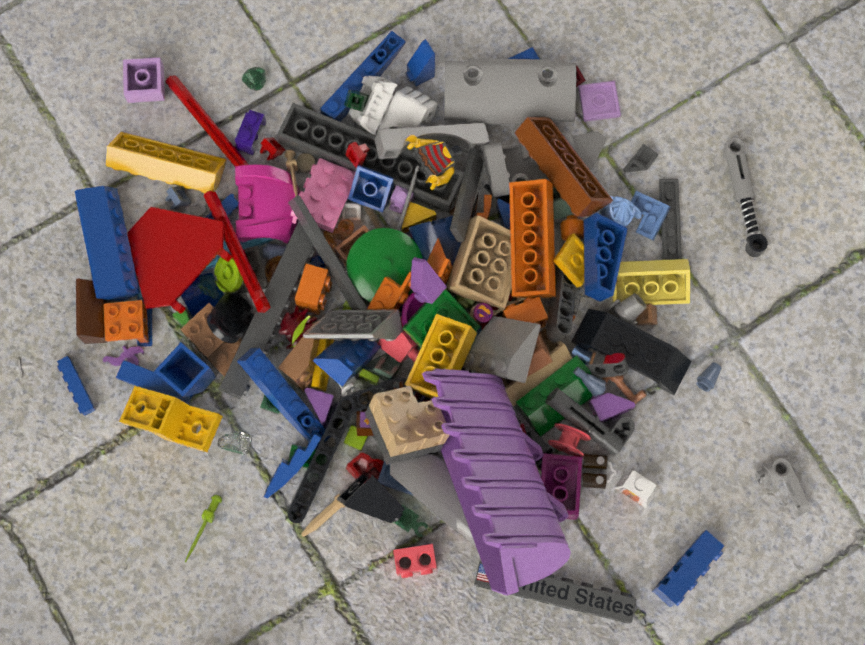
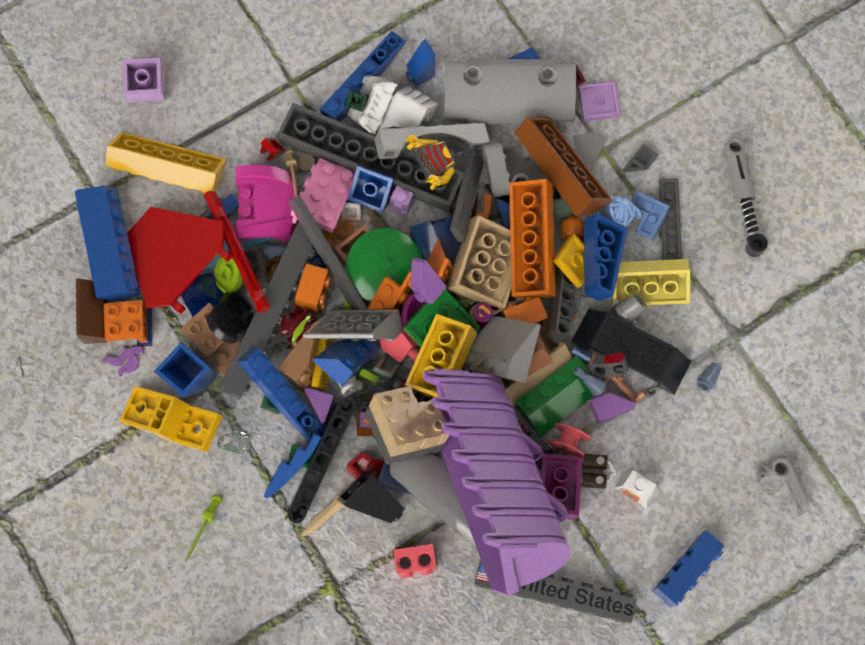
(75, 386): blue piece -> none
(147, 379): blue tile -> none
(178, 197): sand blue tile -> none
(181, 318): bright green slope -> none
(205, 121): red piece -> none
(248, 131): dark purple window -> none
(254, 78): clear green cone -> none
(353, 440): lime tile -> none
(357, 153): red tile -> none
(408, 198): light grey piece -> none
(409, 521): clear green plate -> none
(417, 215): yellow slope -> none
(590, 424): dark grey piece -> none
(648, 316): medium nougat slope -> none

